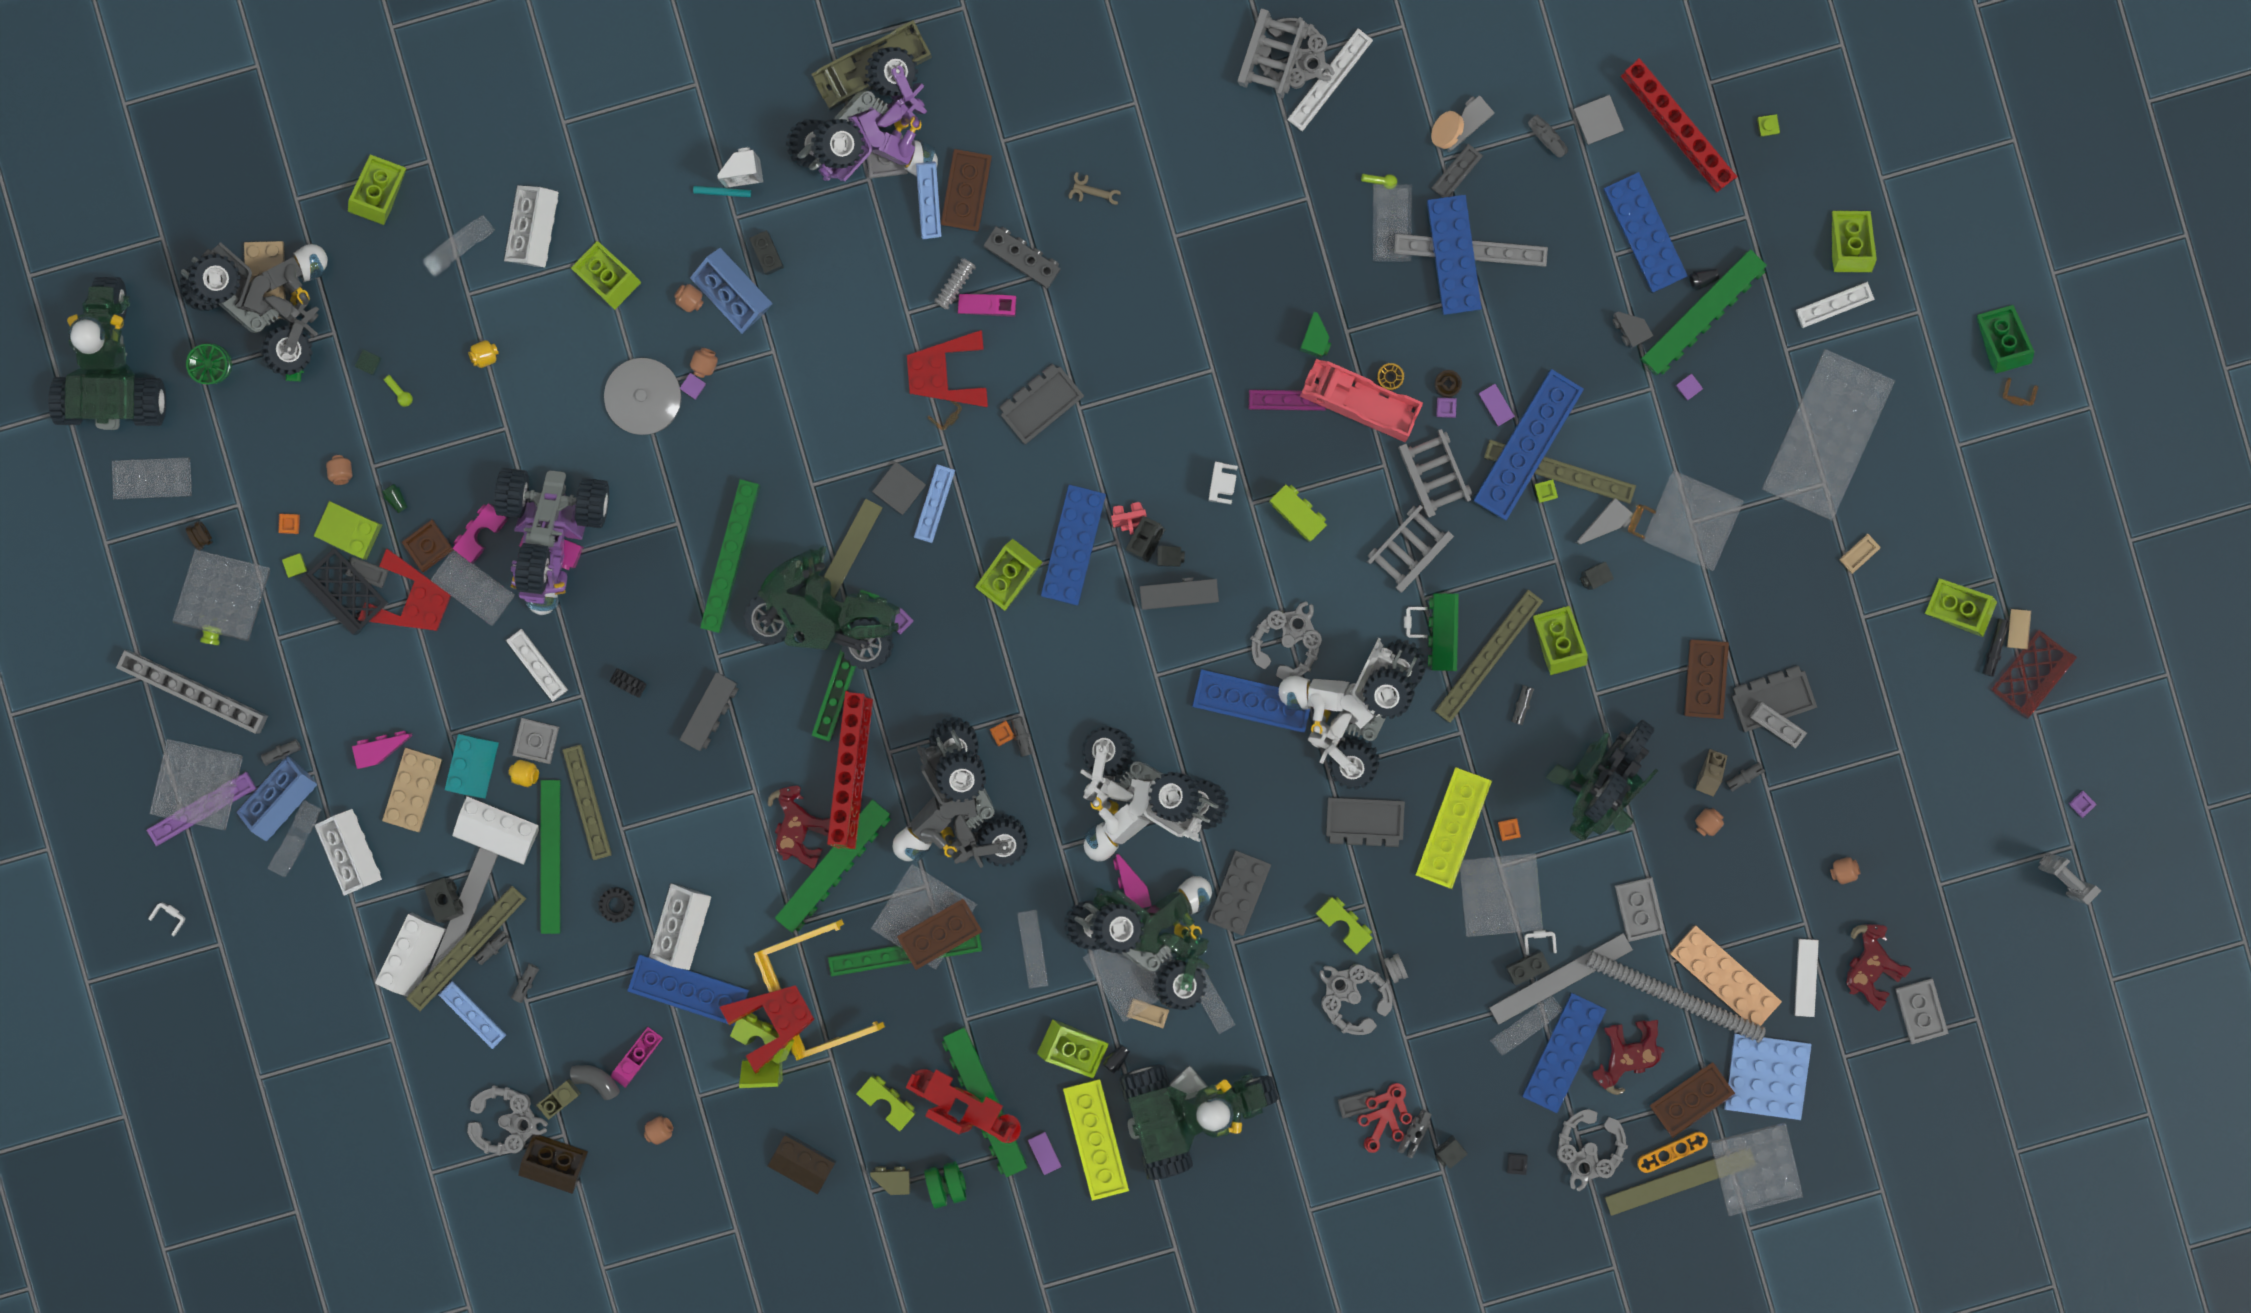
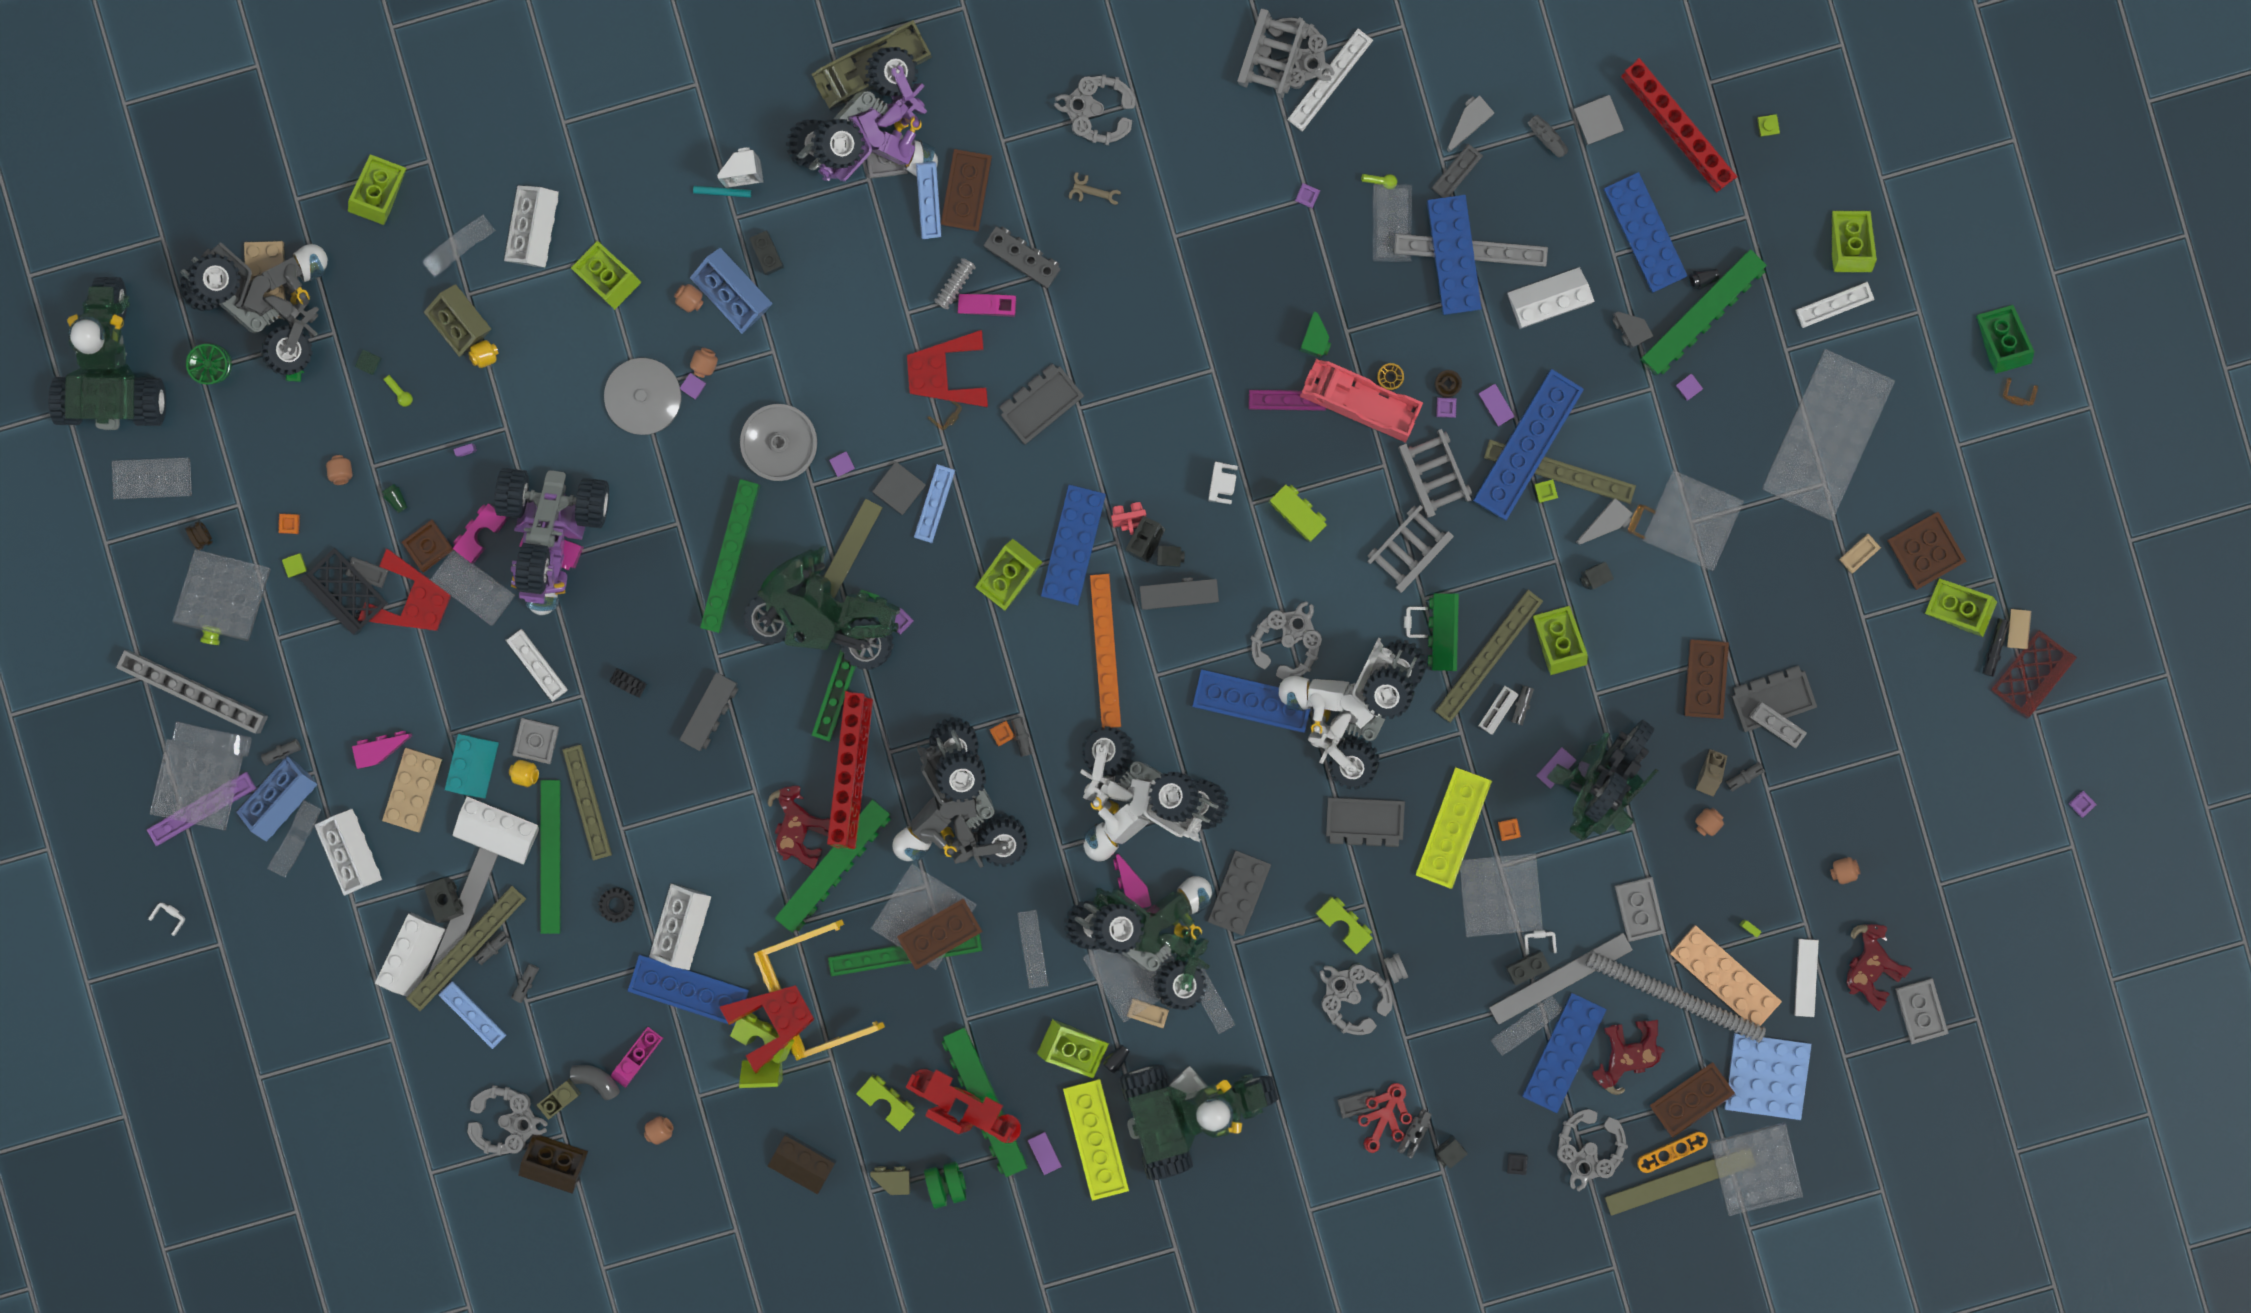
(212, 739): none -> clear slope
(348, 530): lime slope -> none
(457, 320): none -> olive slope
(465, 450): none -> medium lavender tile
(778, 442): none -> light grey dish
(842, 464): none -> medium lavender tile
(1090, 107): none -> light grey piece
(1105, 650): none -> orange plate
(1307, 195): none -> medium lavender tile
(1447, 129): light nougat tile -> none
(1500, 712): none -> white piece
(1550, 298): none -> white slope
(1562, 758): none -> medium lavender tile
(1750, 928): none -> lime tile
(1926, 550): none -> reddish brown plate
(2078, 889): light grey fence -> none

